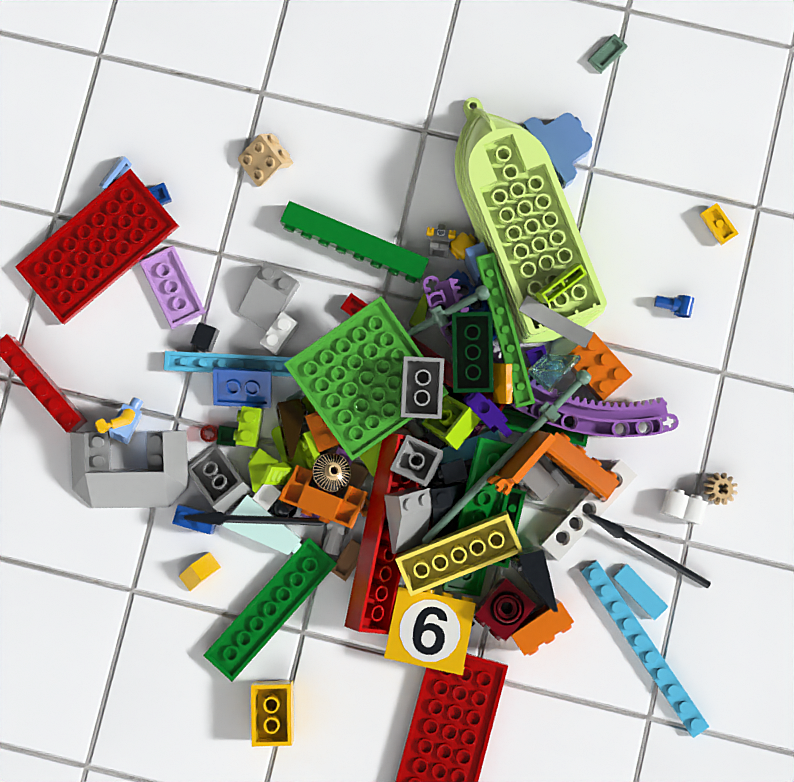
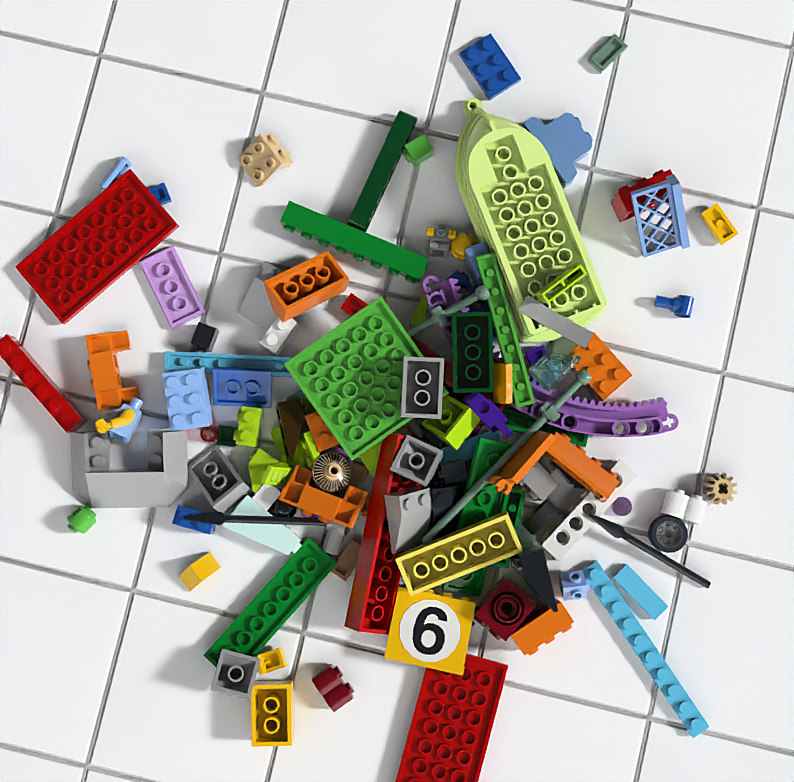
(81, 519): none -> bright green head
(105, 369): none -> orange bracket
(187, 398): none -> light blue brick
(235, 674): none -> light grey slope
(271, 661): none -> yellow bracket
(305, 286): none -> orange slope
(332, 687): none -> dark red brick
(382, 171): none -> dark green beam
(418, 150): none -> bright green brick
(490, 66): none -> blue plate
(540, 516): none -> black tyre
(573, 585): none -> light blue brick
(621, 506): none -> clear purple tile
(622, 200): none -> red brick
(675, 210): none -> medium blue fence
(678, 534): none -> wheel

